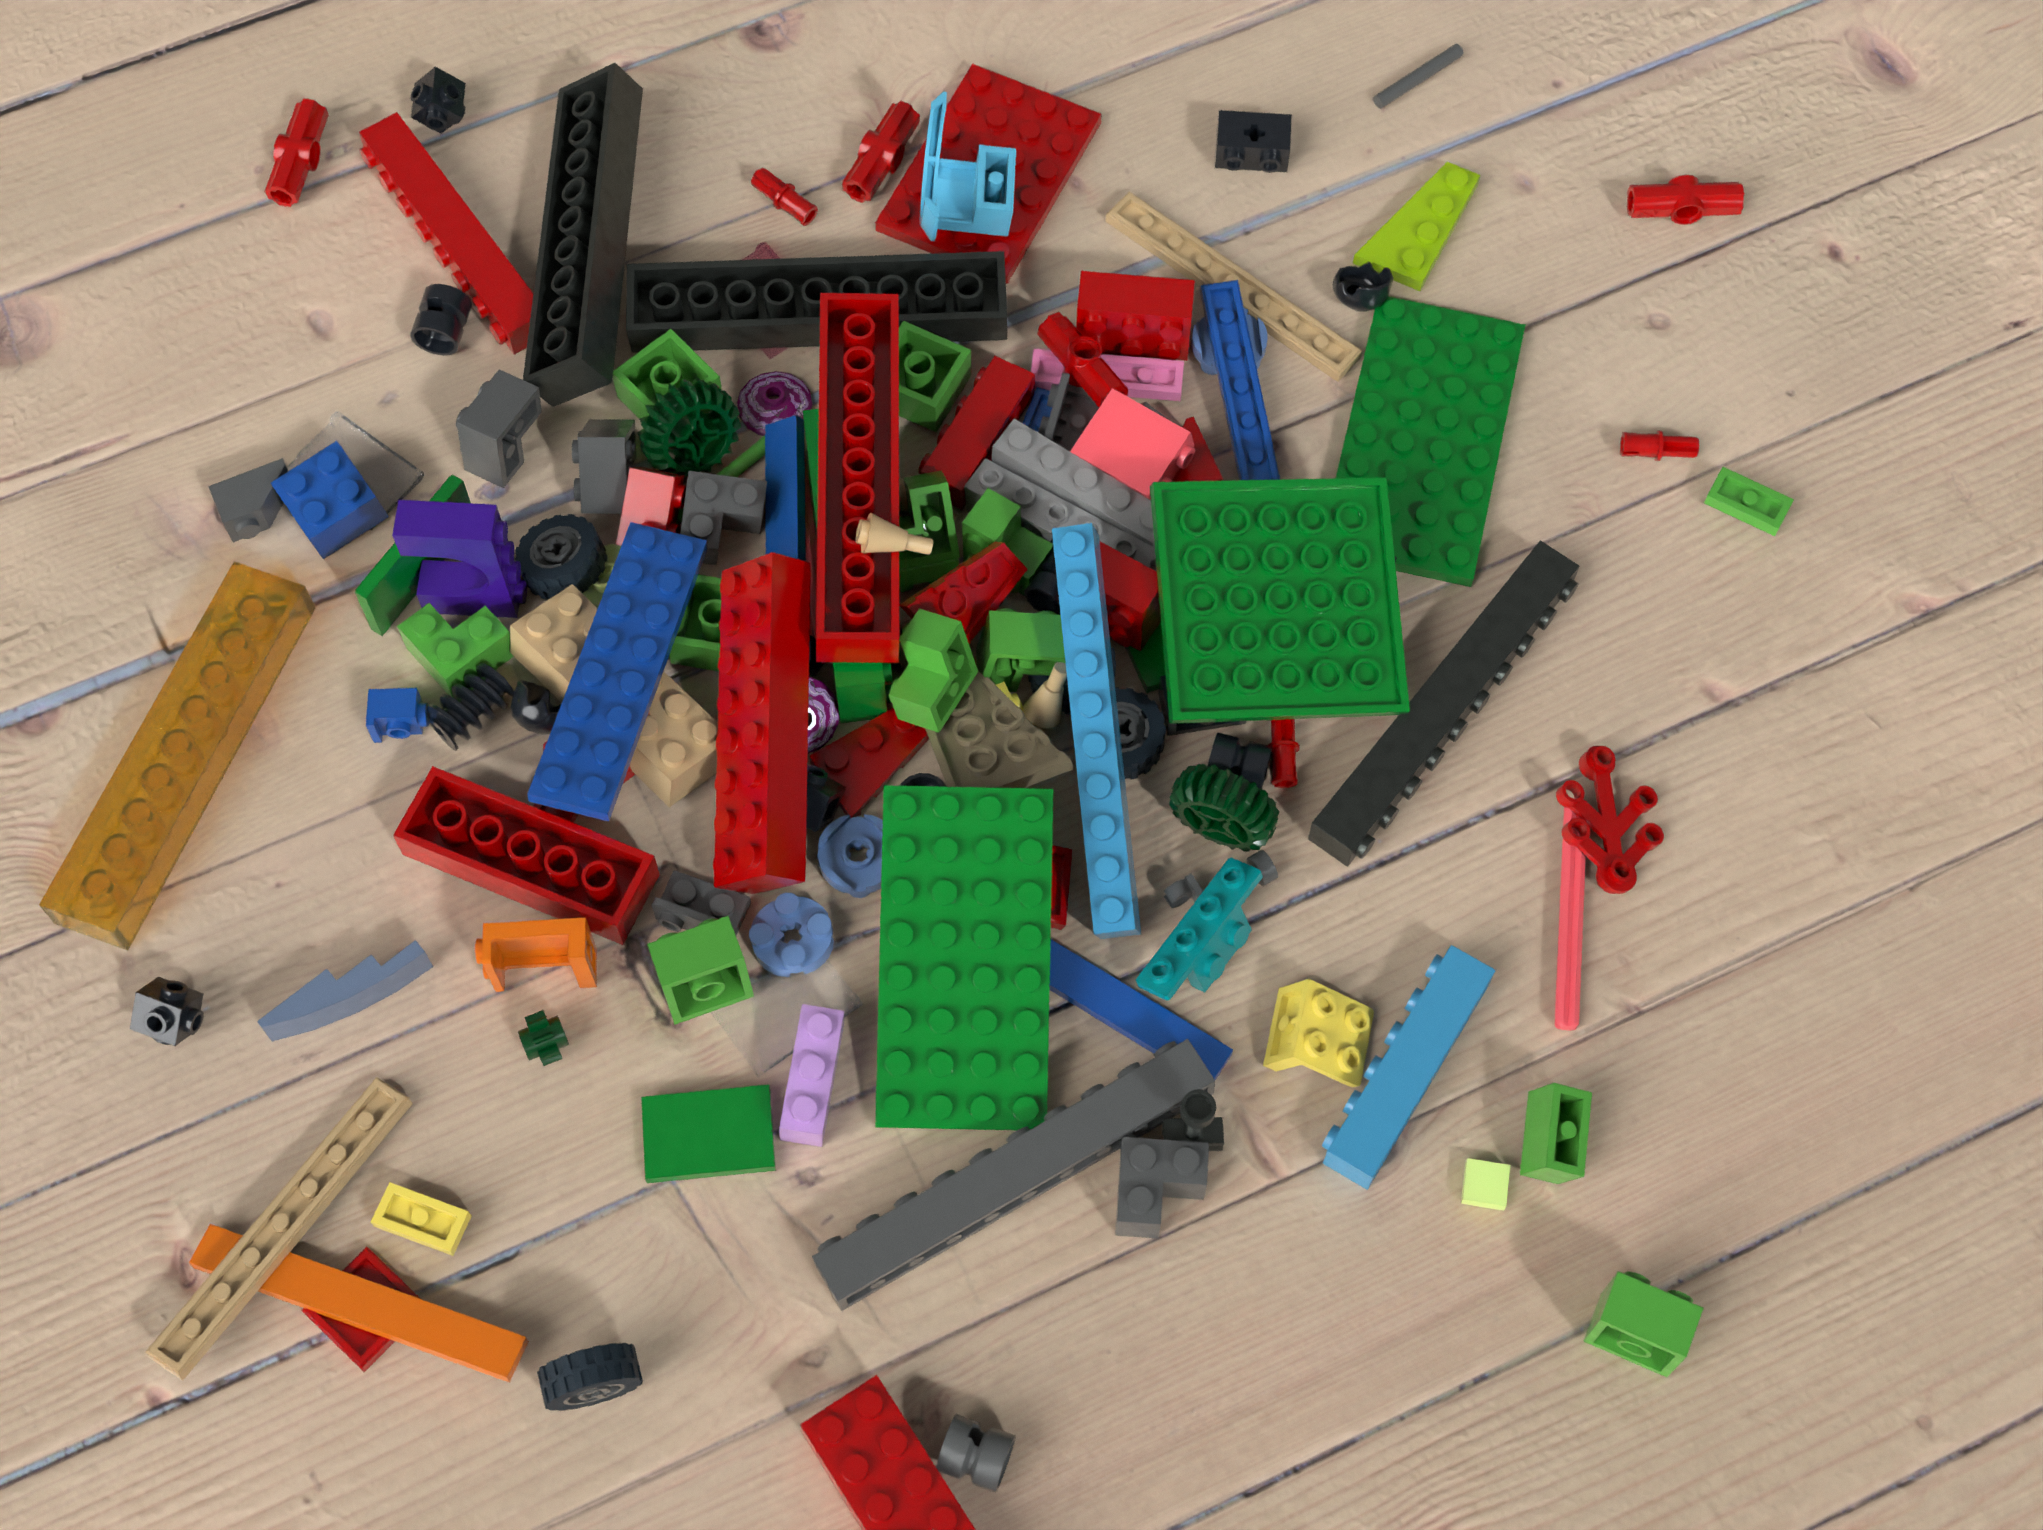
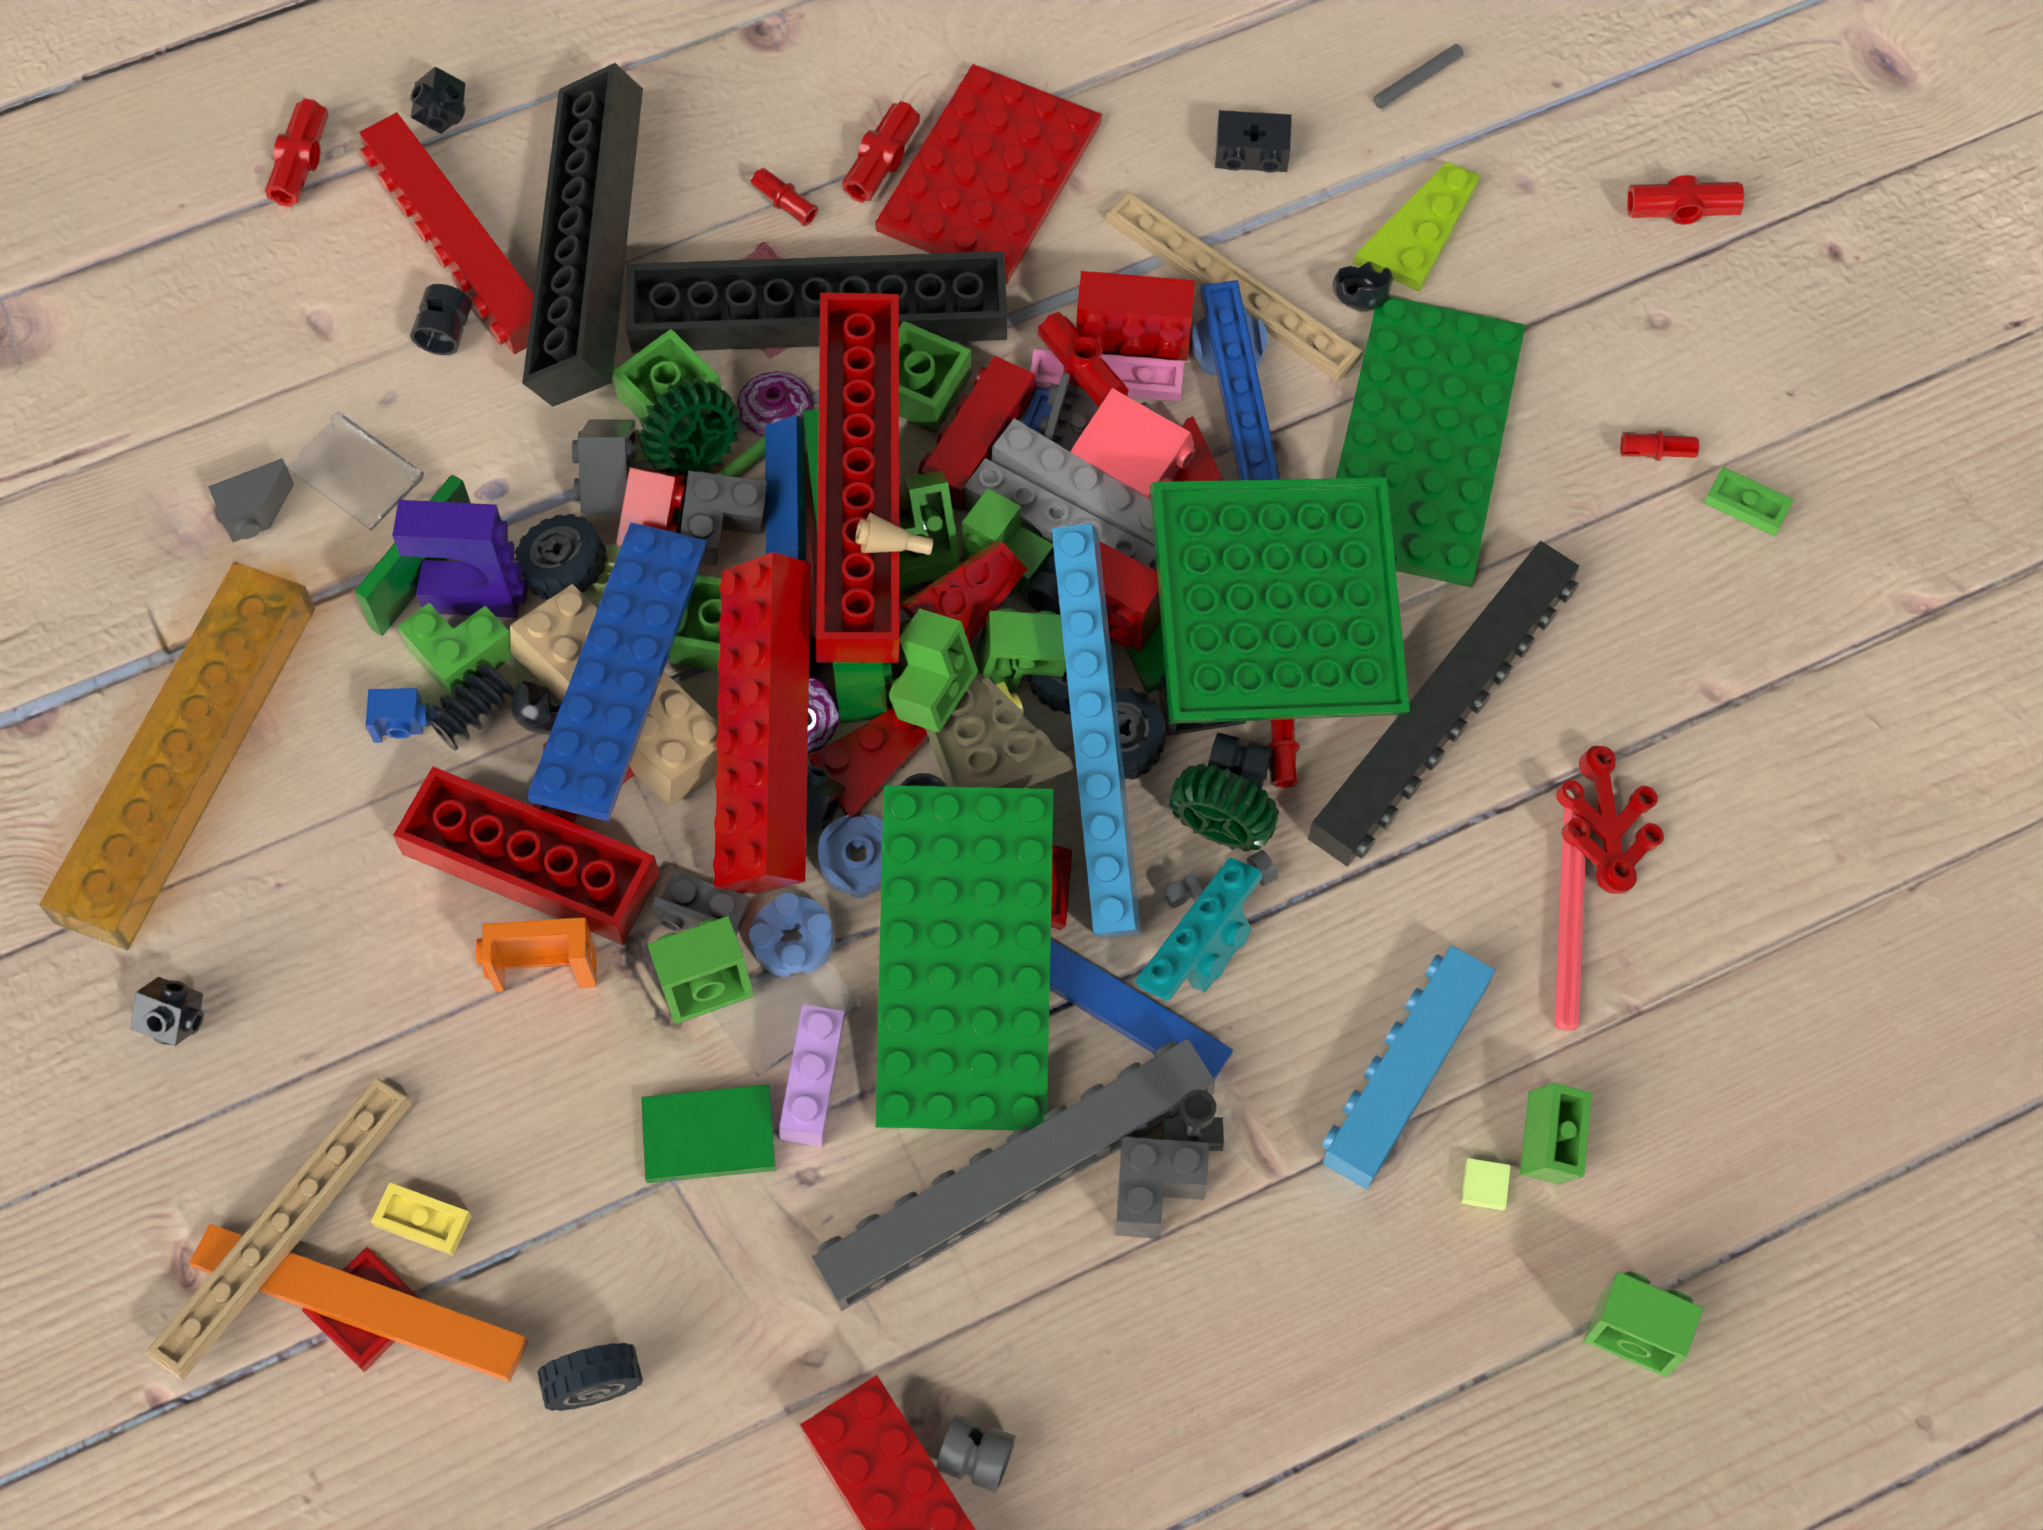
(329, 499): blue brick -> none
(330, 1000): sand blue slope -> none
(494, 427): dark grey brick -> none
(543, 1038): dark green gear -> none
(965, 193): medium azure piece -> none
(1045, 705): tan cone -> none
(1320, 1032): light yellow bracket -> none

